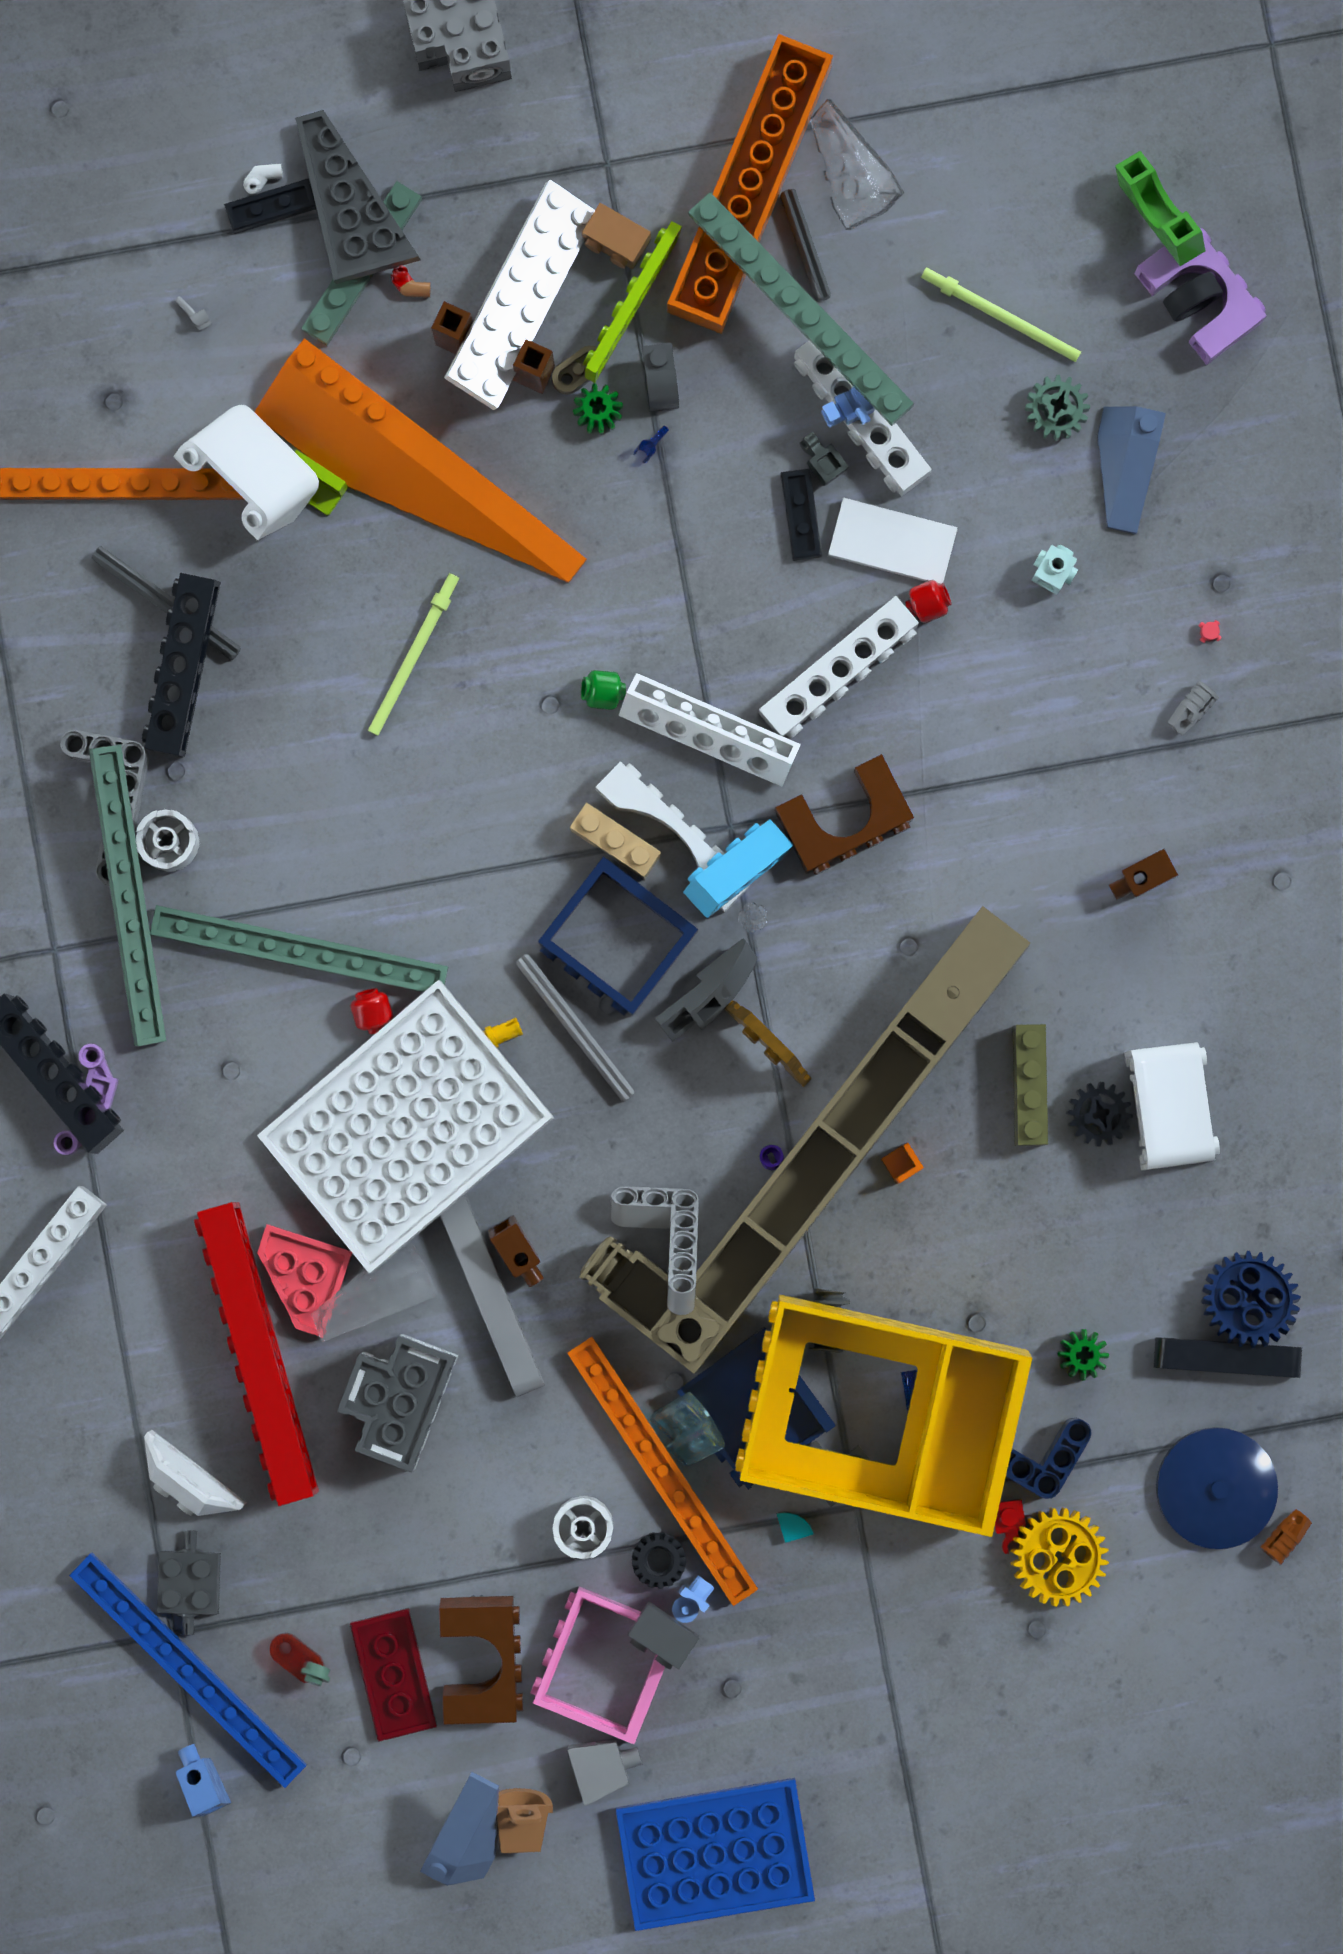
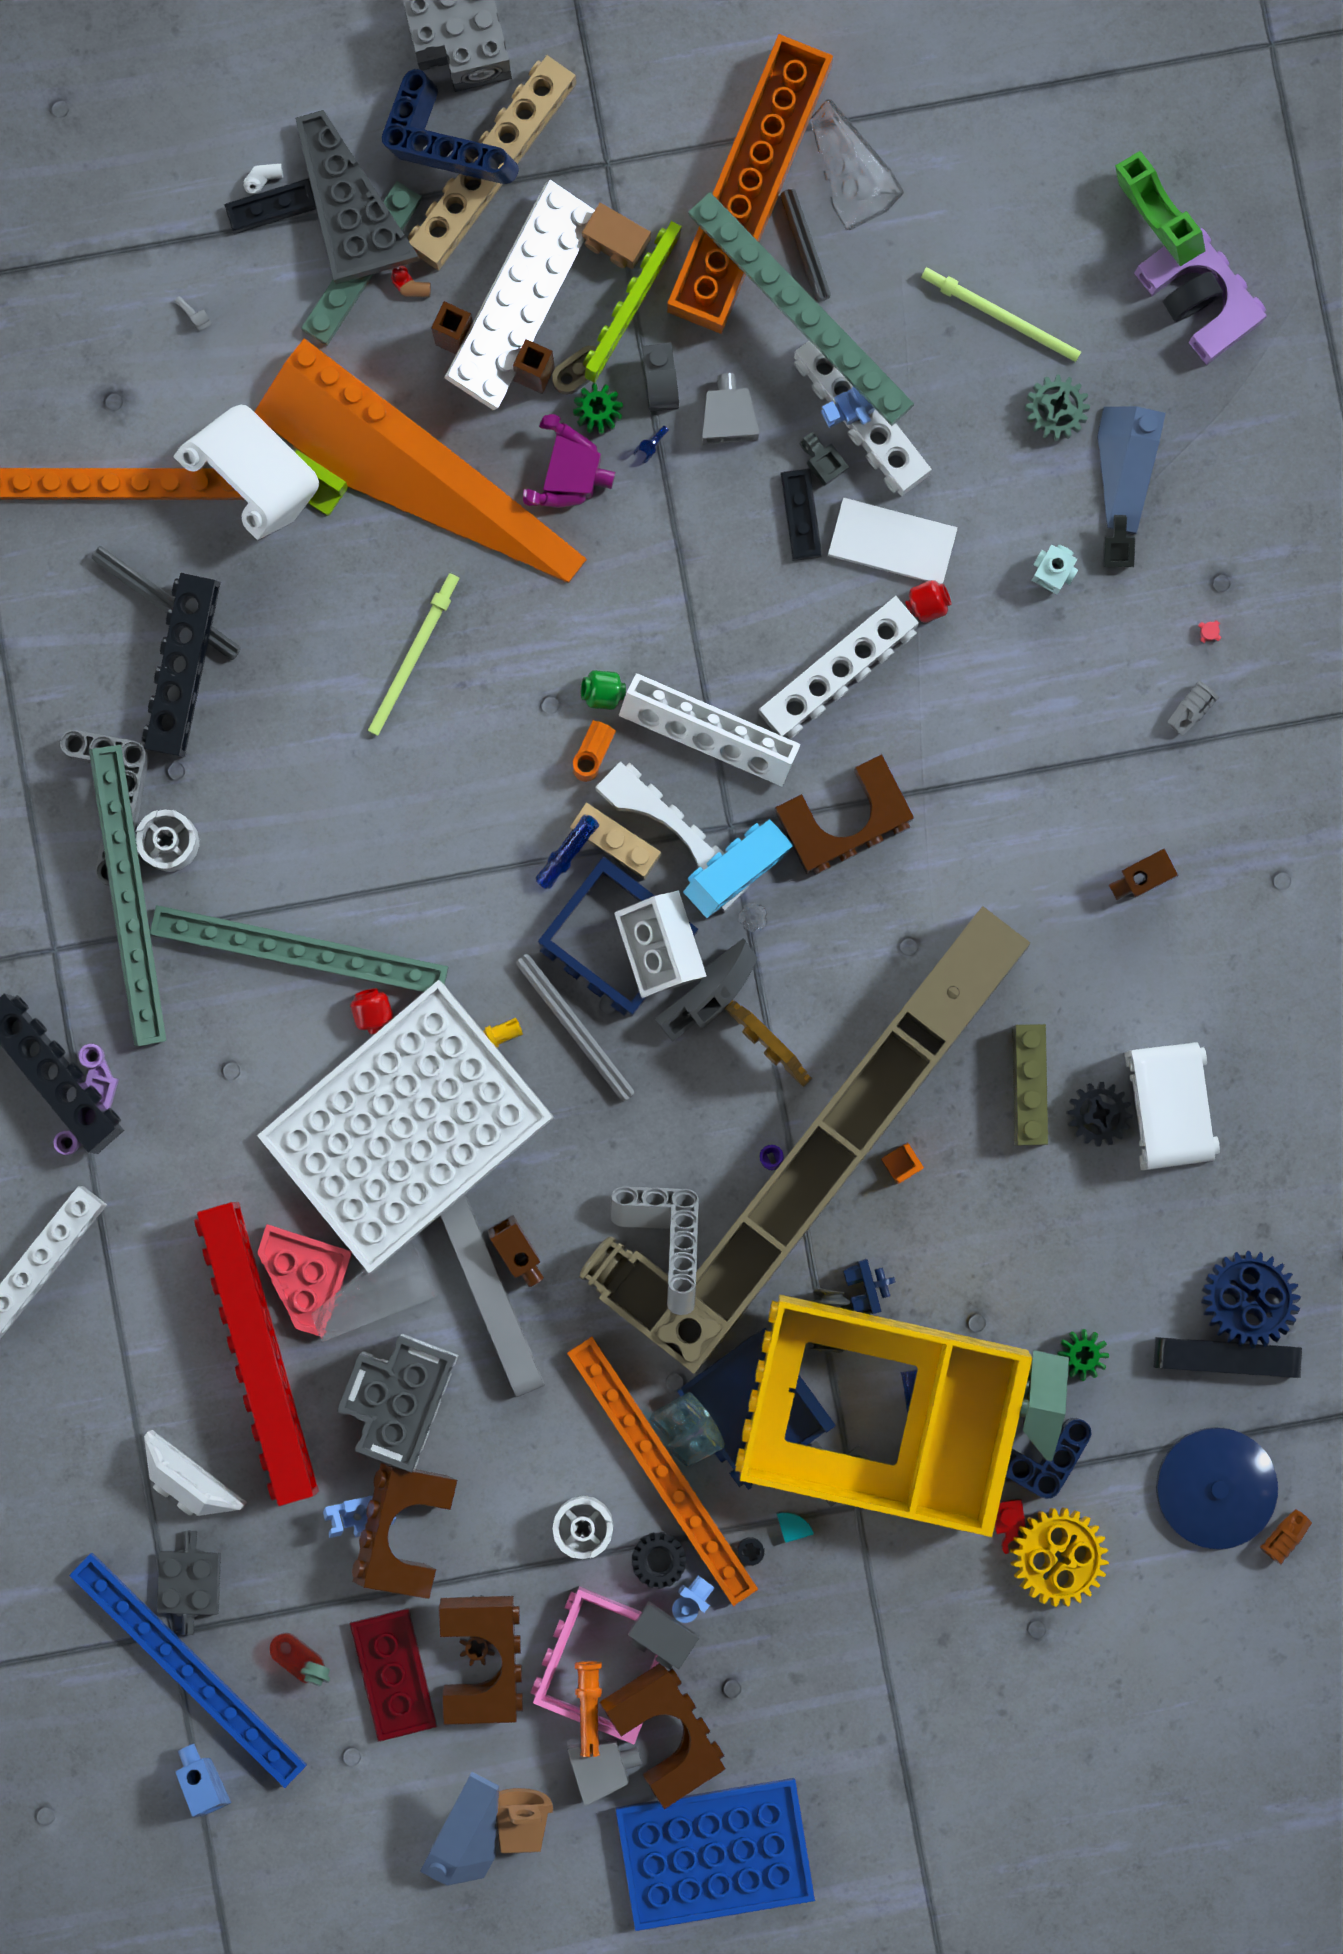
(347, 1511): none -> light blue piece
(393, 1492): none -> reddish brown arch
(415, 137): none -> dark blue beam
(474, 1655): none -> reddish brown gear
(546, 73): none -> tan brick
(561, 859): none -> clear blue pin
(571, 469): none -> magenta torso
(588, 1692): none -> orange pin
(594, 749): none -> orange piece
(660, 943): none -> white slope
(695, 1758): none -> reddish brown arch
(729, 414): none -> light grey torso
(745, 1558): none -> black bush
(862, 1273): none -> dark blue hips
(1045, 1401): none -> sand green slope
(1119, 549): none -> pearl dark grey plate

